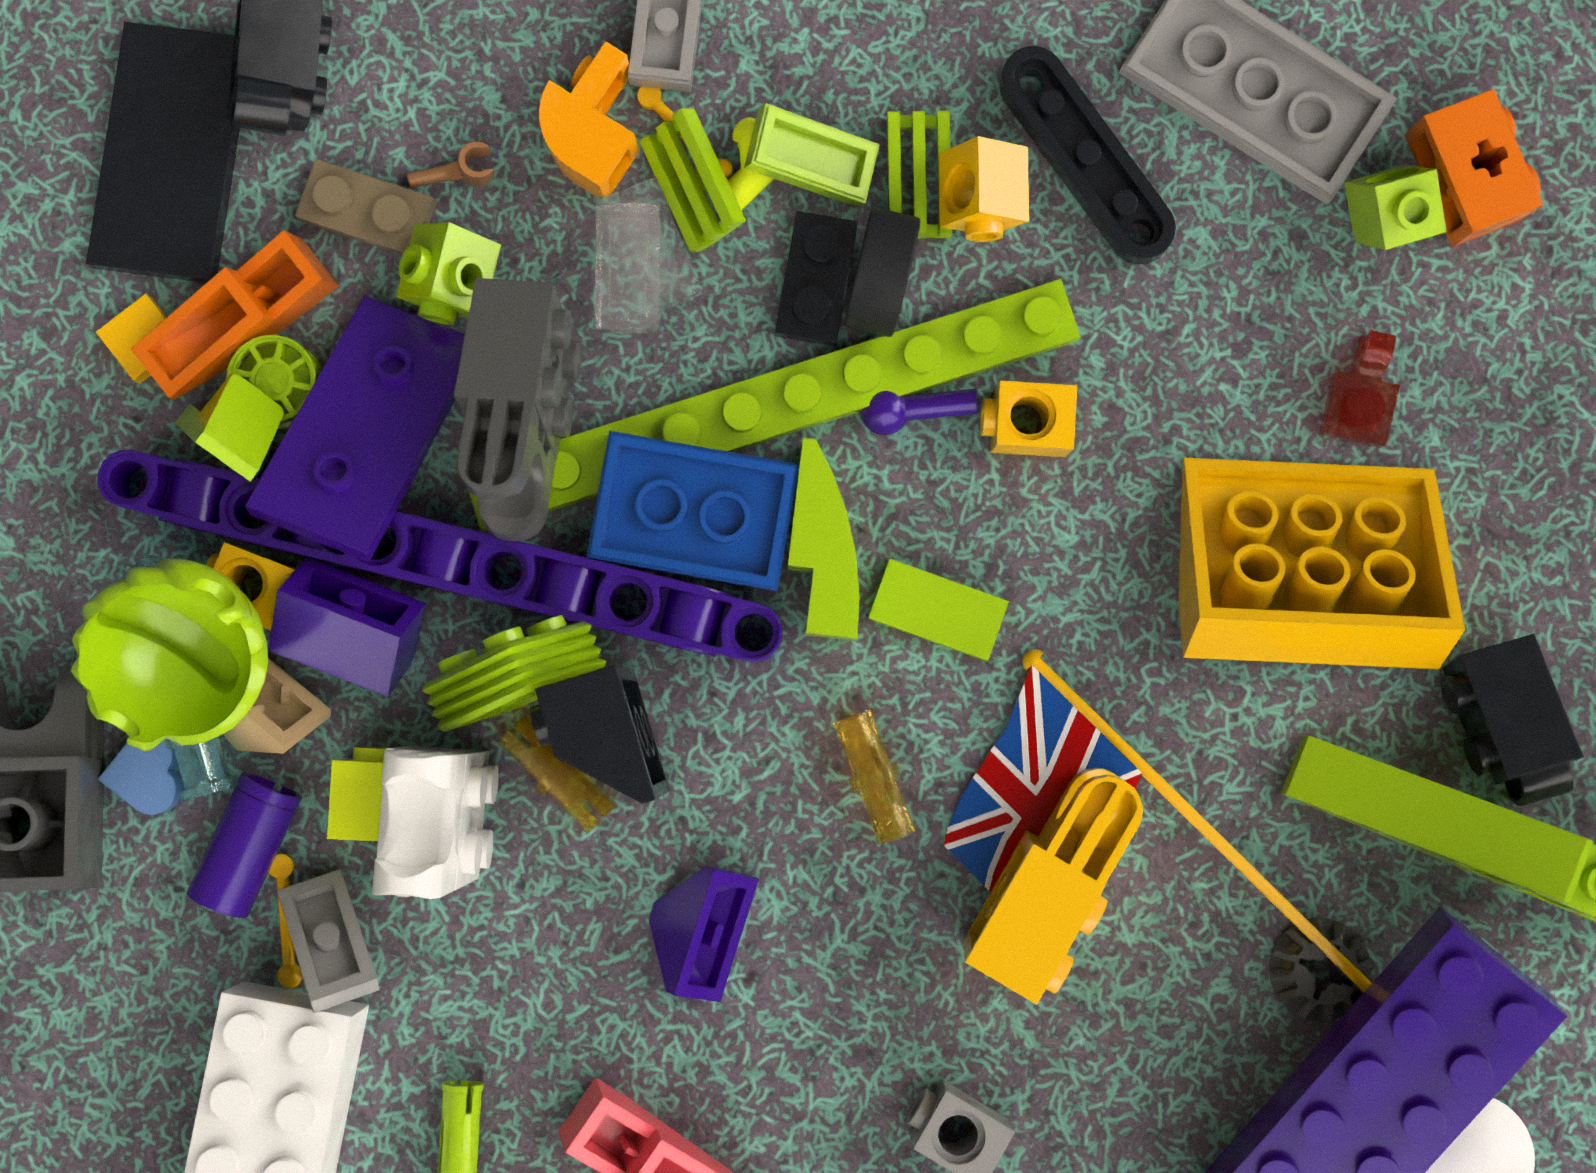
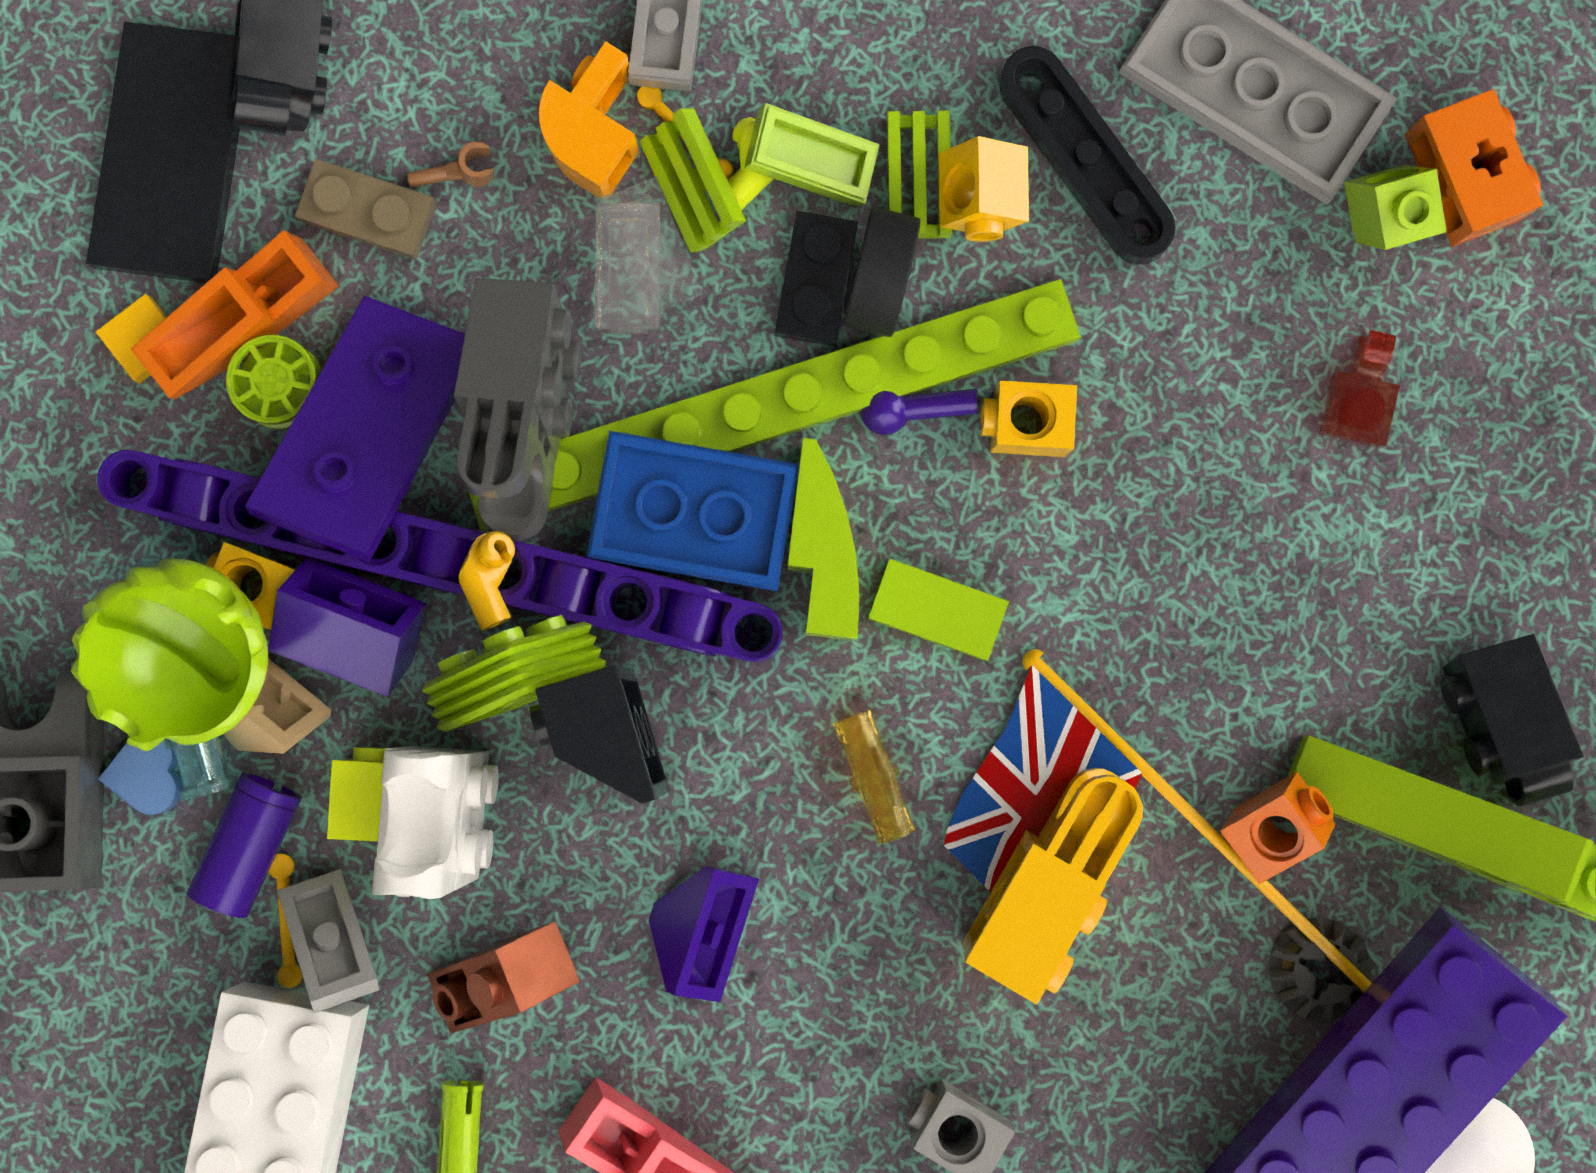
(234, 425): lime slope -> none
(442, 269): lime brick -> none
(482, 575): none -> yellow arm
(503, 978): none -> copper slope
(556, 777): clear yellow pin -> none
(1265, 847): none -> orange brick
(1315, 565): yellow slope -> none

